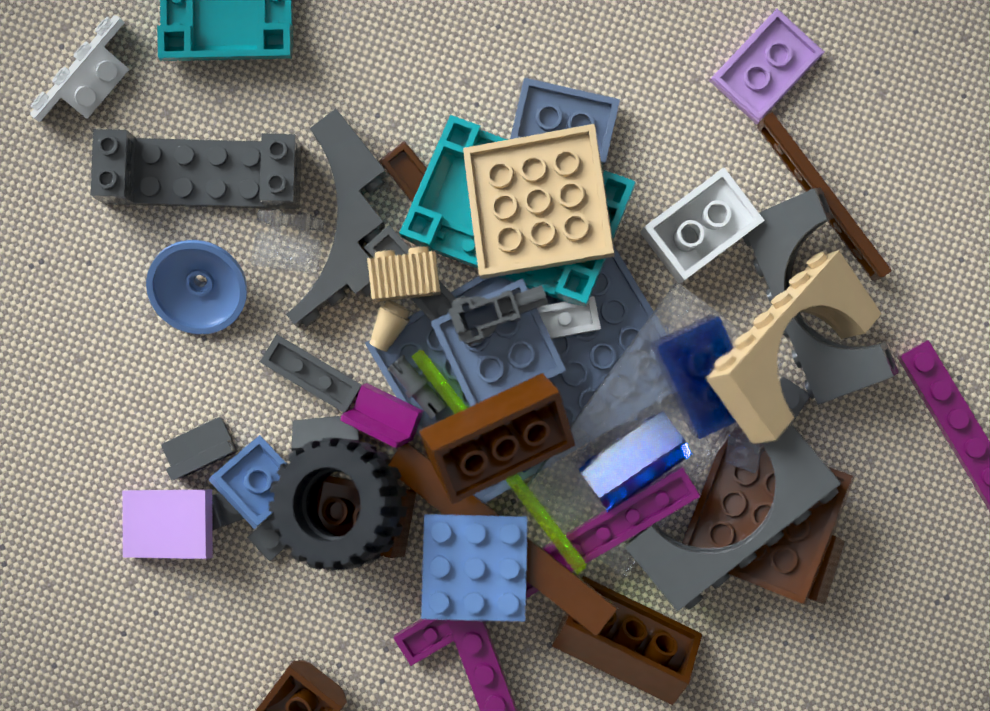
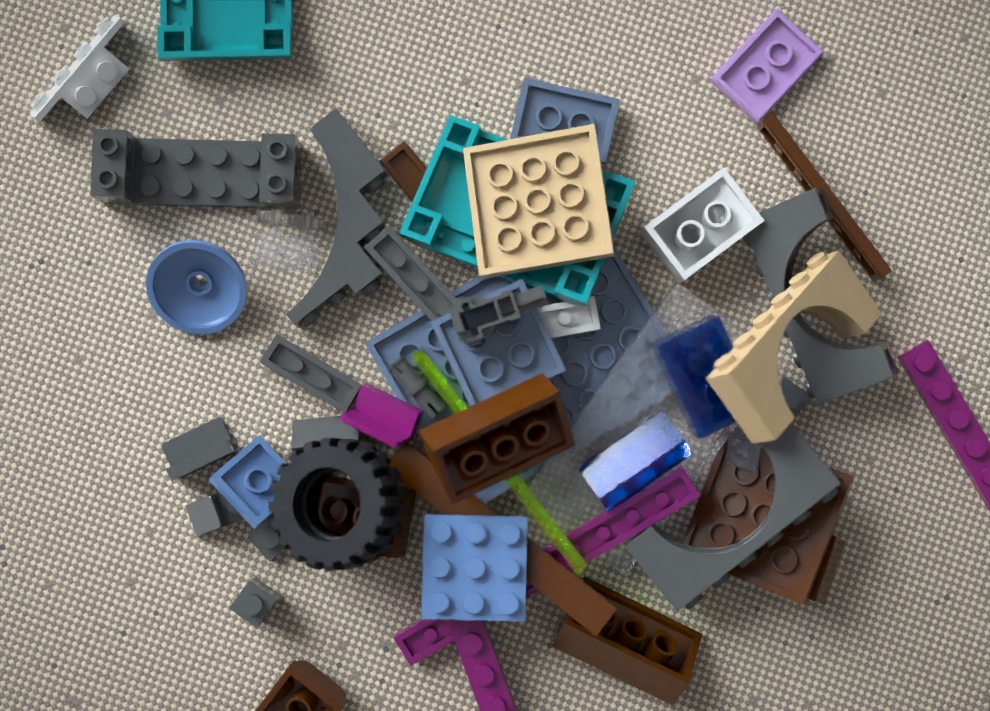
(167, 524): lavender tile -> none
(255, 602): none -> dark grey brick
(389, 324): tan cone -> none
(403, 275): tan brick -> none

